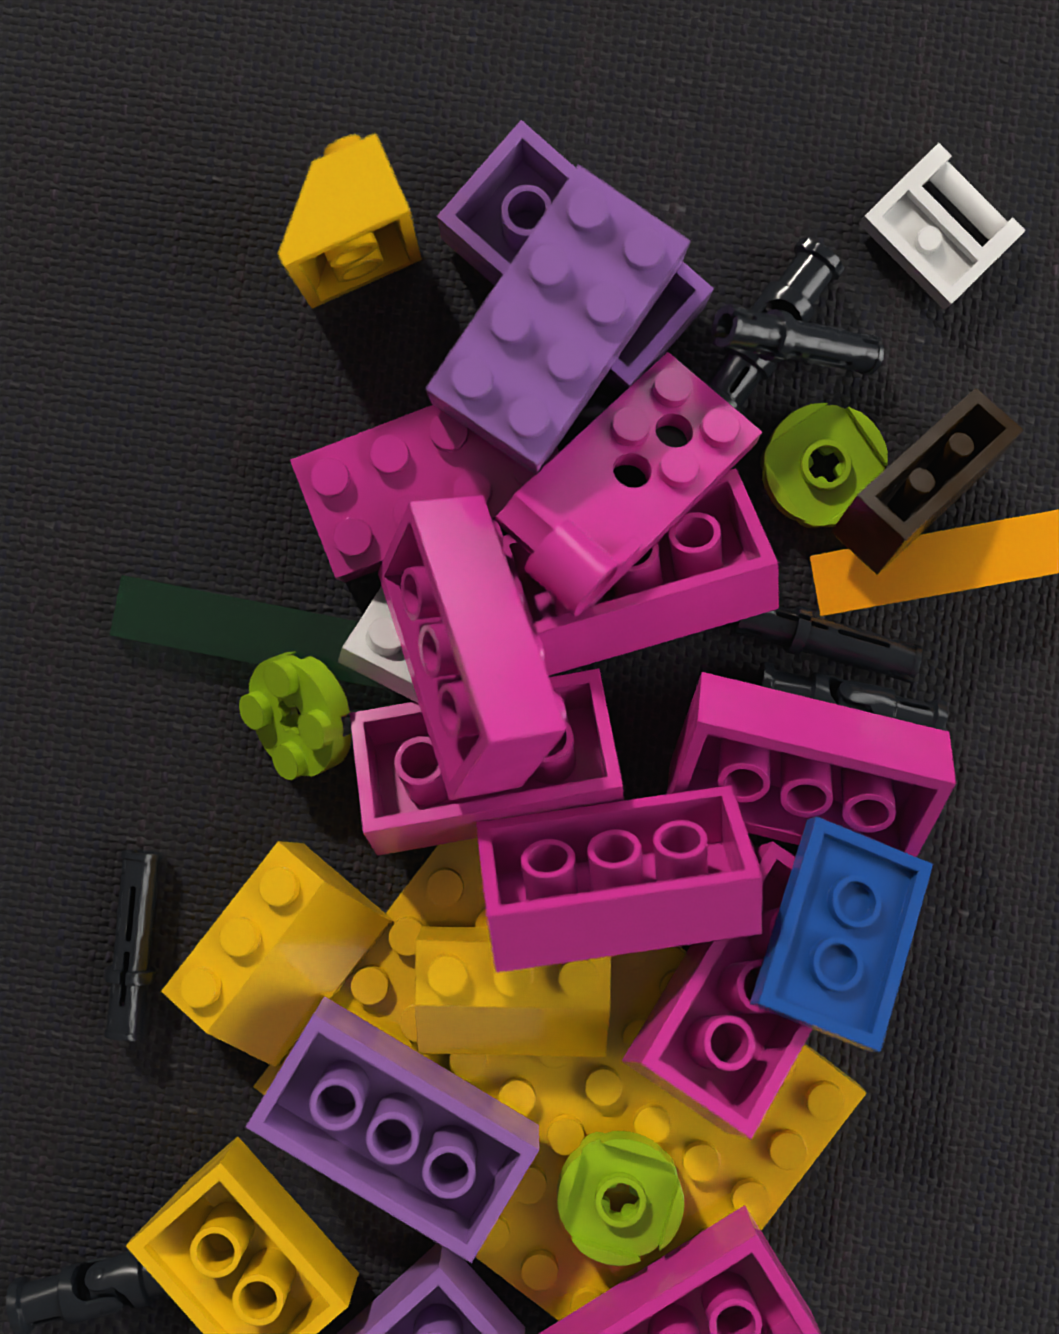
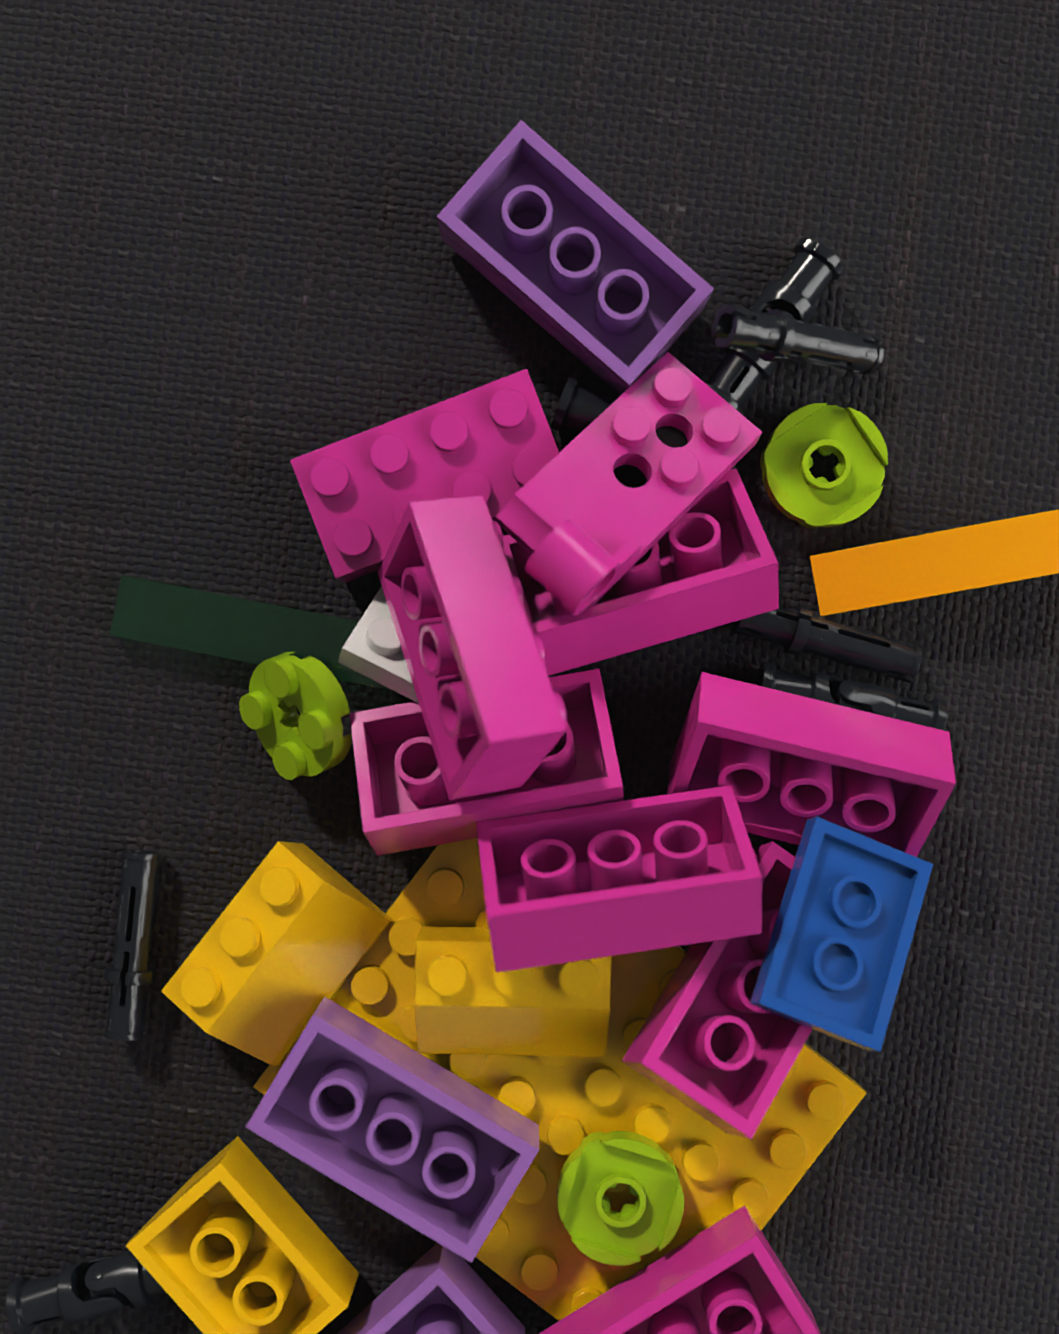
(348, 223): yellow slope -> none
(557, 320): medium lavender brick -> none
(925, 480): dark brown brick -> none
(928, 239): white plate -> none

